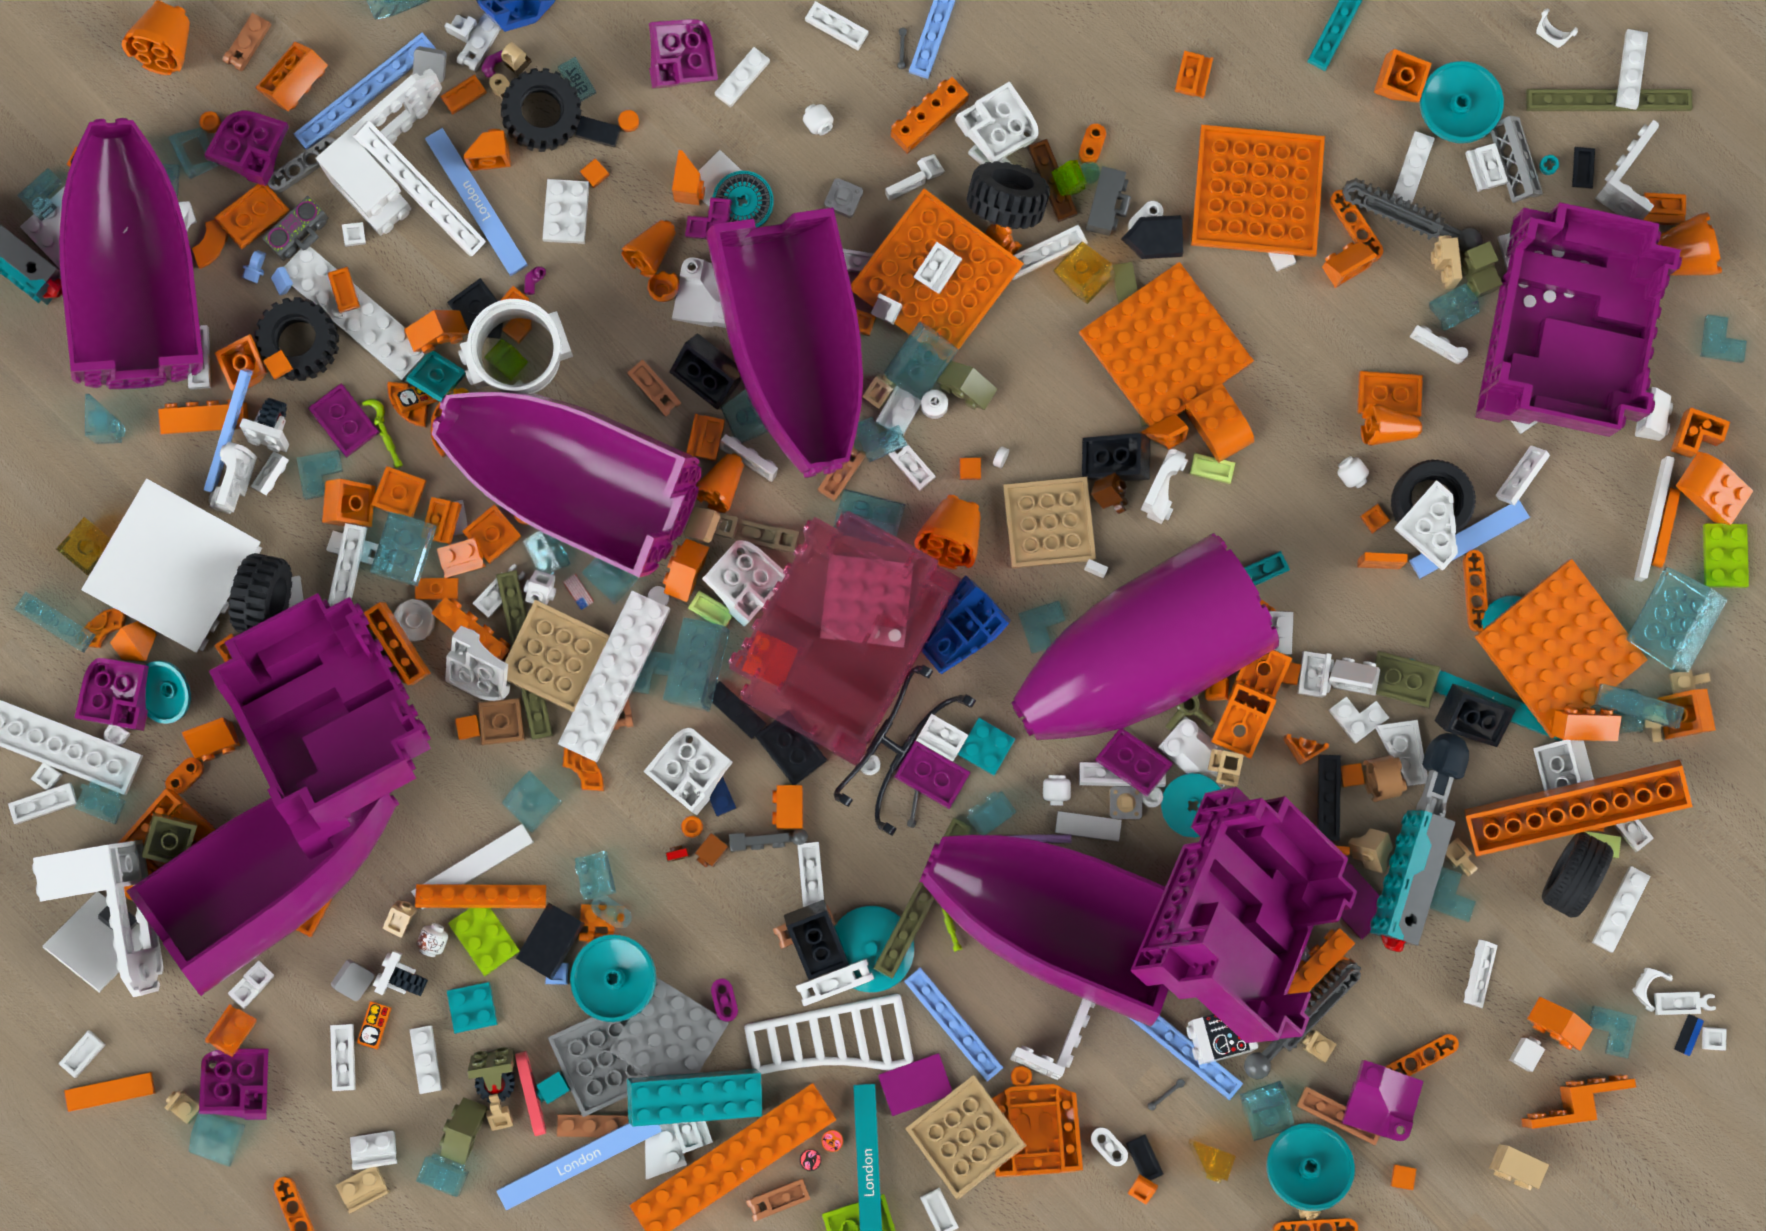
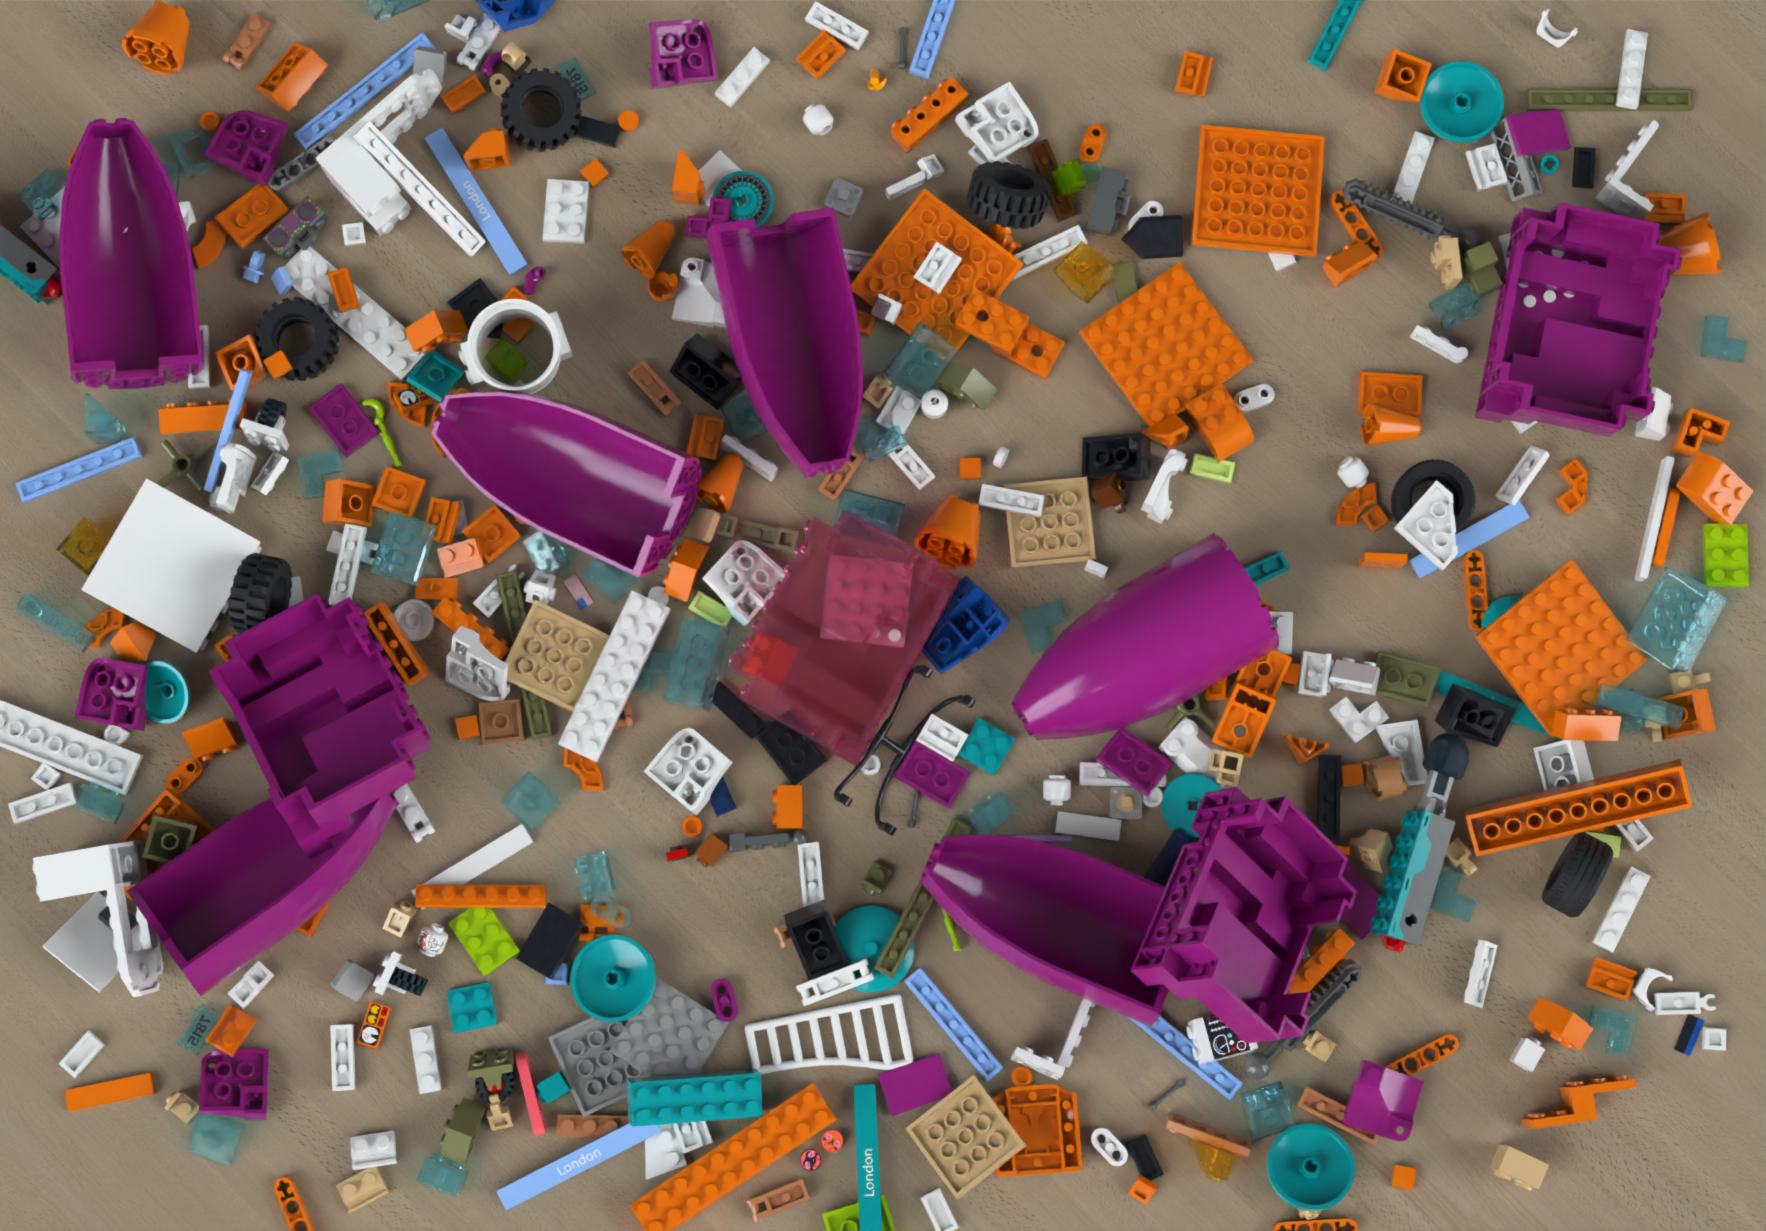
(78, 470): none -> light blue tile
(178, 459): none -> olive bar
(198, 1030): none -> clear light blue tile
(412, 812): none -> white plate
(820, 55): none -> orange plate
(876, 82): none -> light orange plate
(876, 879): none -> olive bracket
(1009, 333): none -> orange bracket
(1011, 500): none -> white plate
(1166, 859): none -> dark blue plate
(1201, 1132): none -> nougat plate
(1254, 398): none -> white plate
(1354, 504): none -> orange tile
(1538, 132): none -> magenta tile
(1577, 479): none -> orange tile
(1610, 979): none -> orange plate

